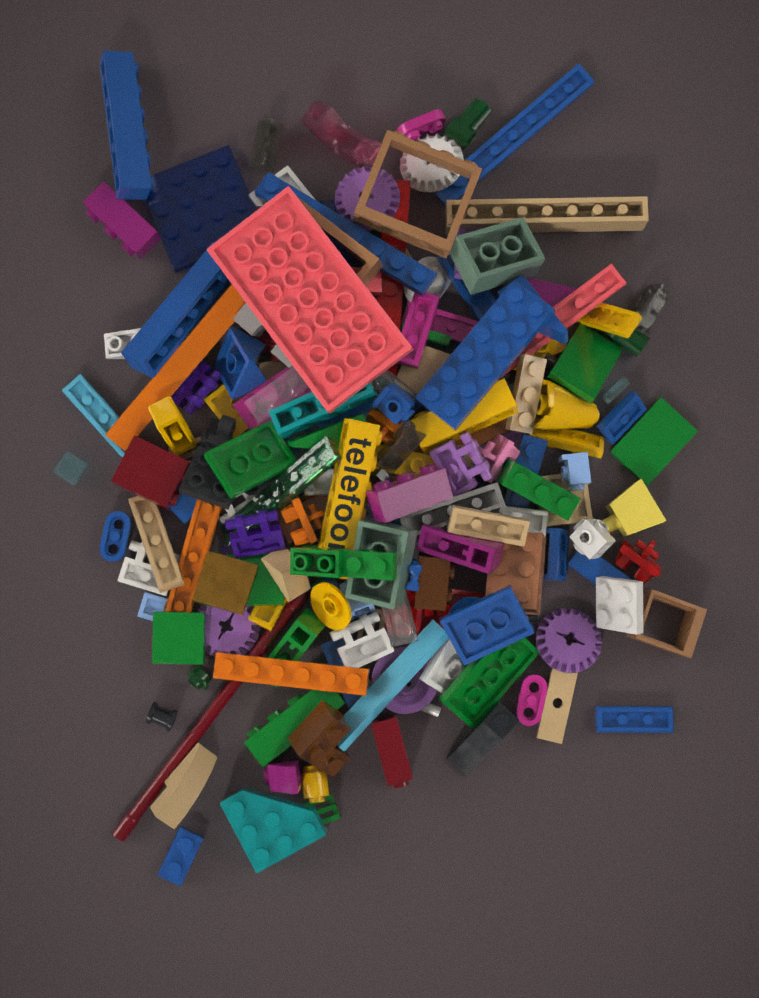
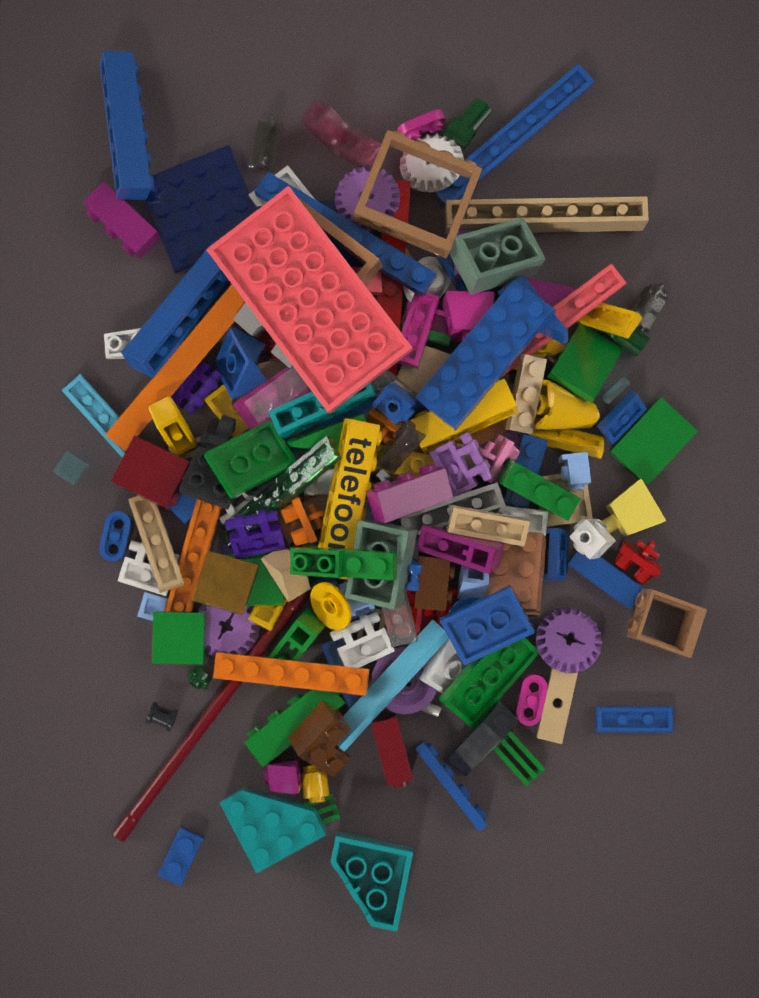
(184, 786): tan slope -> none
(374, 876): none -> teal brick
(459, 793): none -> blue plate
(465, 311): none -> dark pink torso
(472, 583): none -> light blue brick
(532, 774): none -> green tile
(619, 604): white plate -> none

